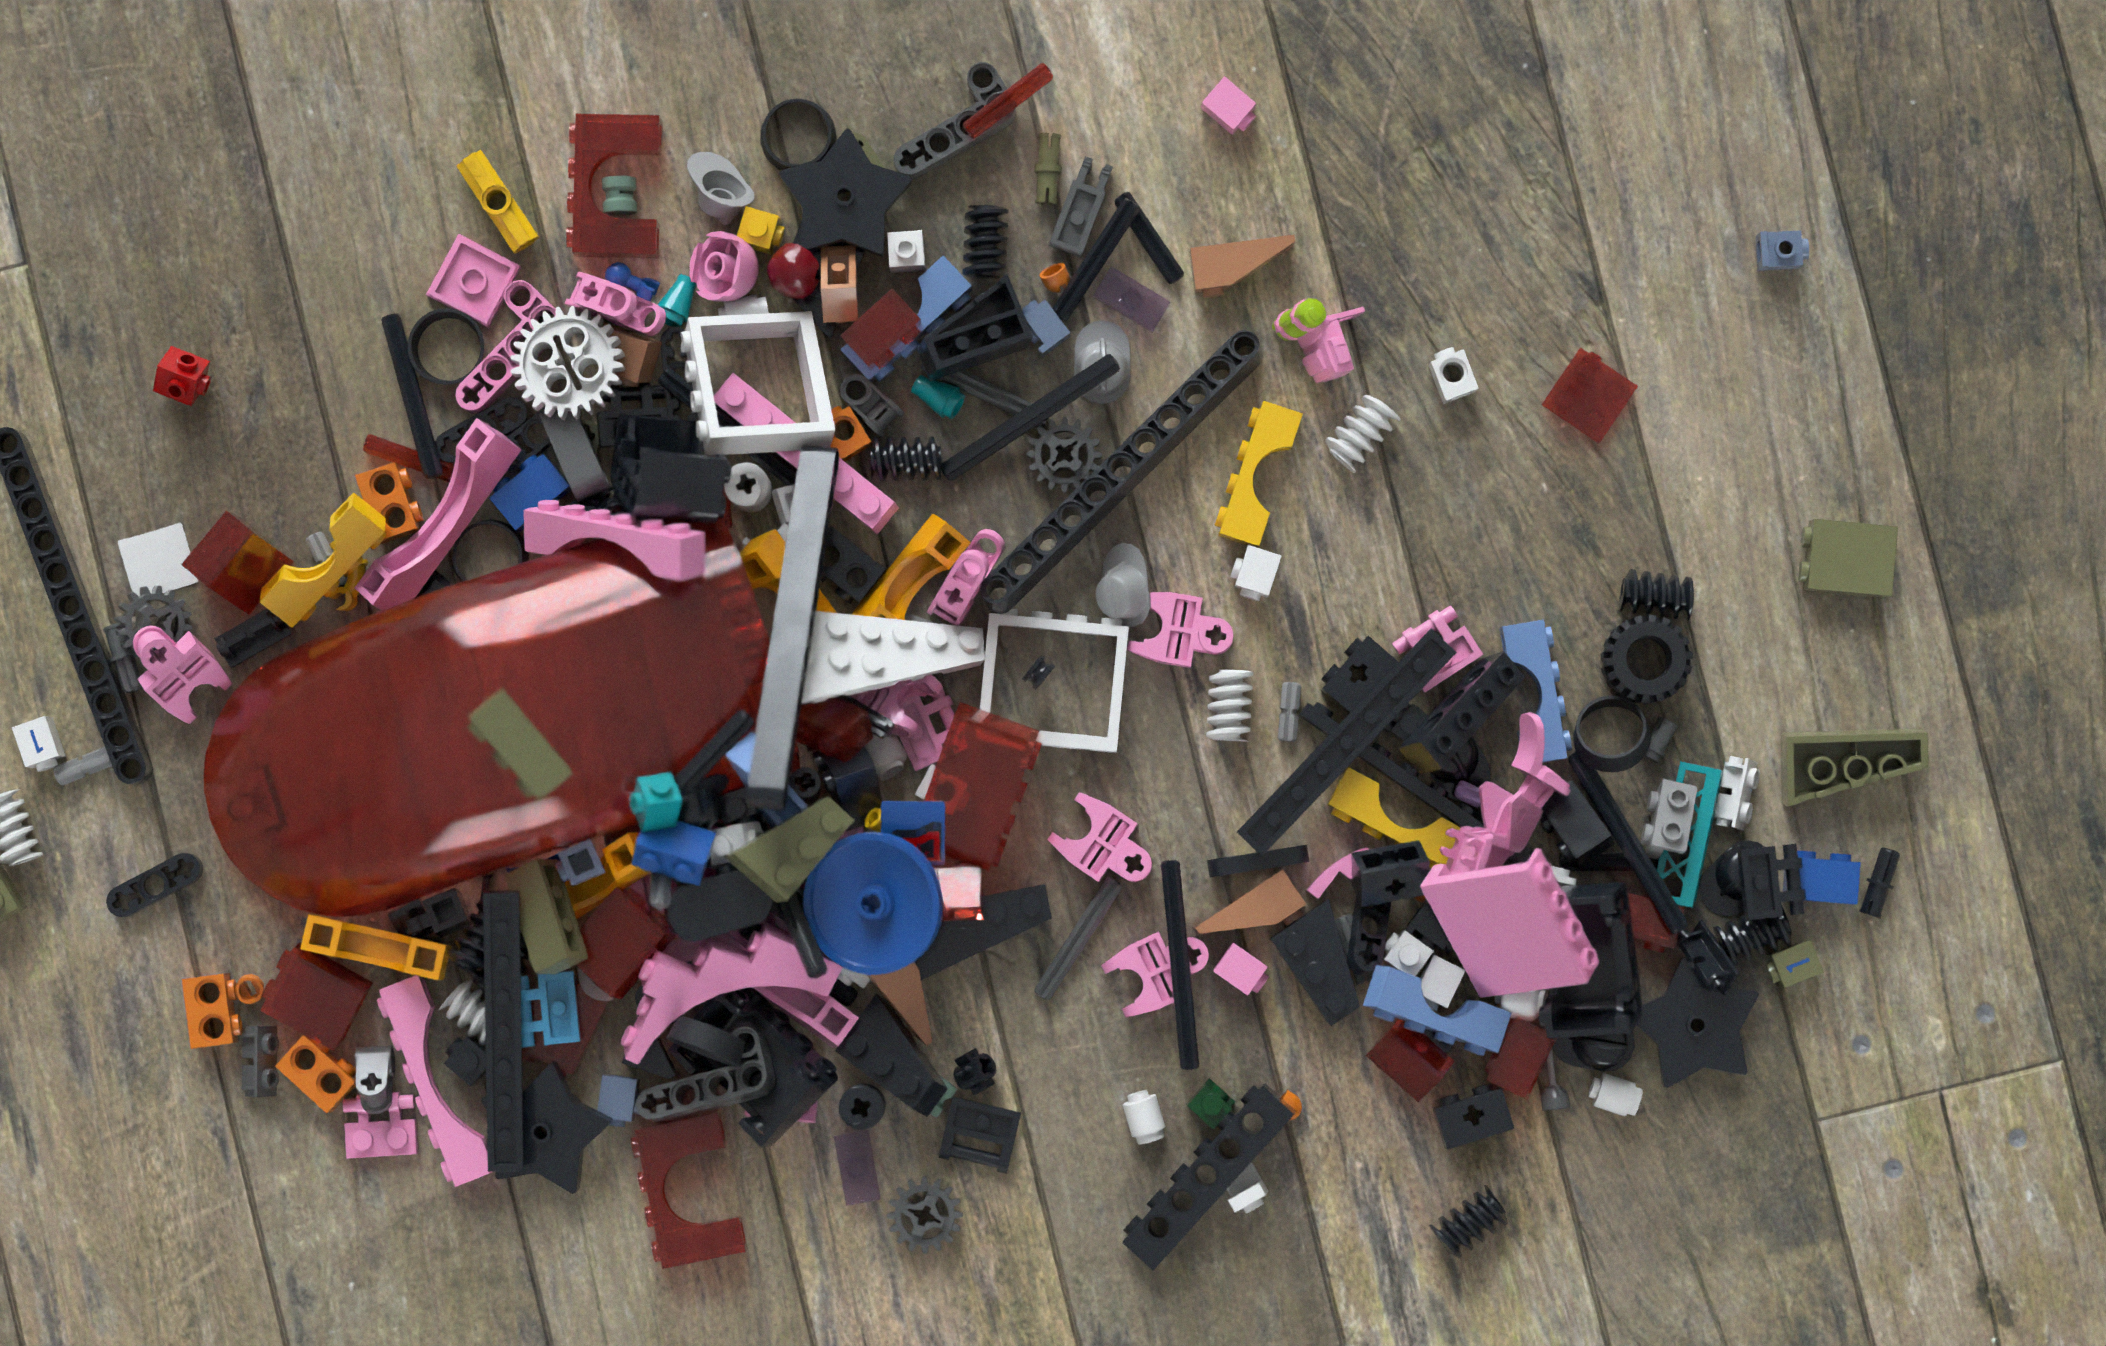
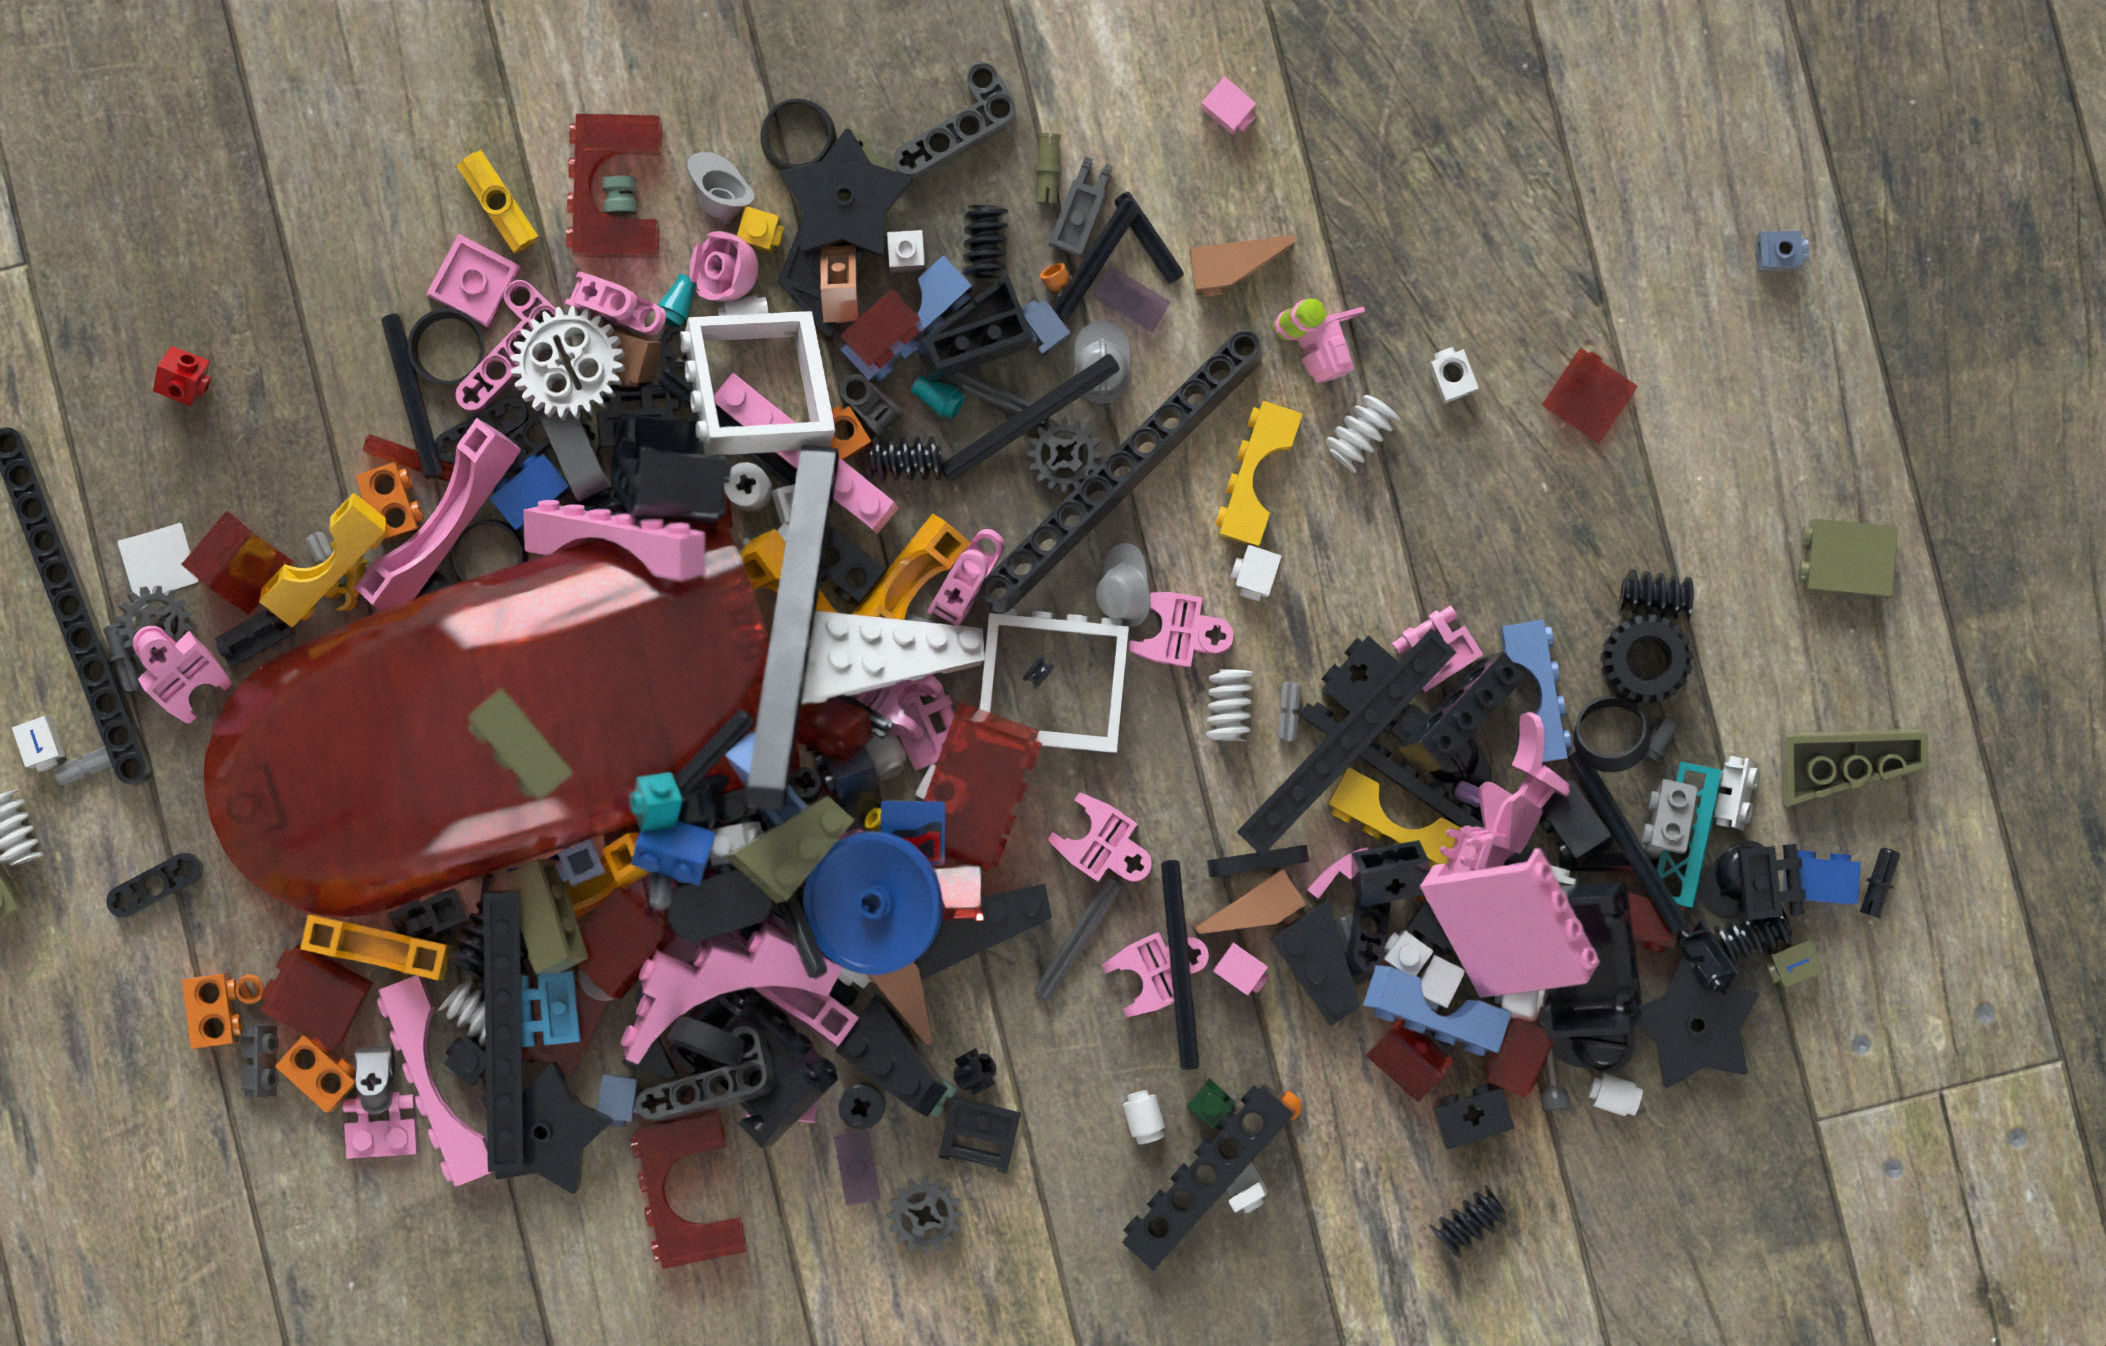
(621, 274): blue arm -> none
(793, 271): dark red hair -> none
(1008, 100): clear red axle -> none

